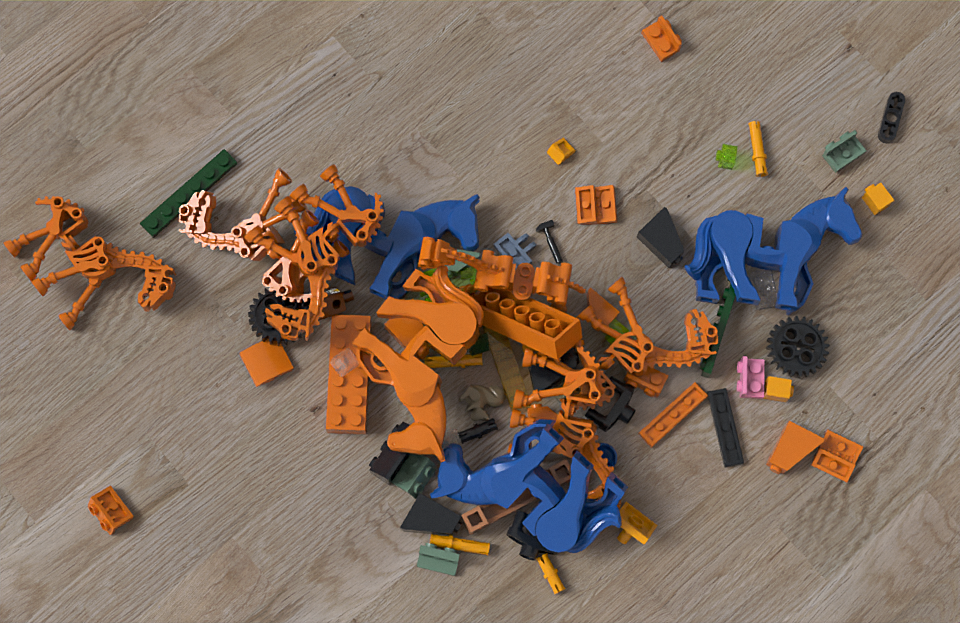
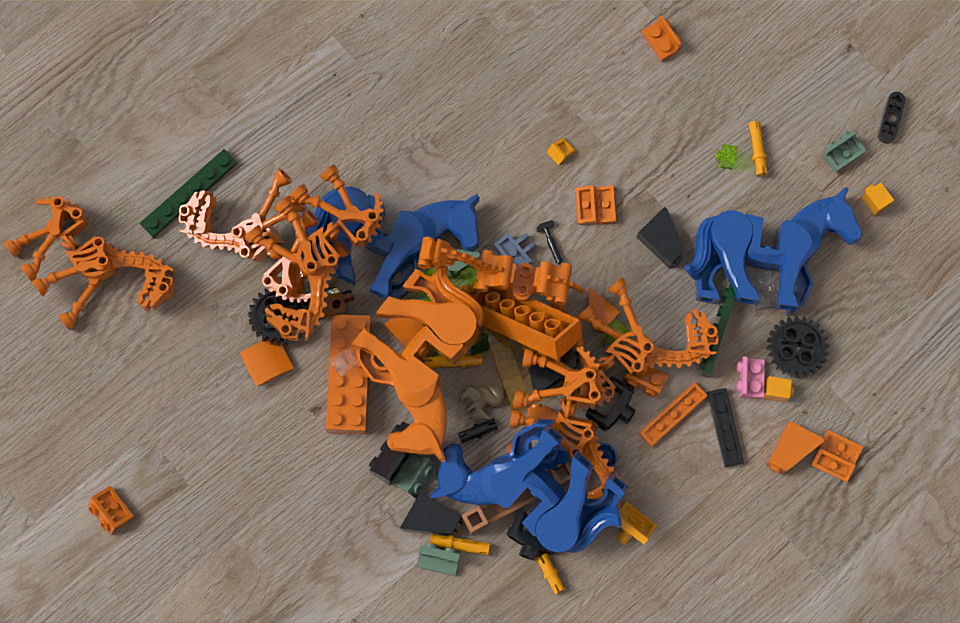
(558, 456): none -> blue hair

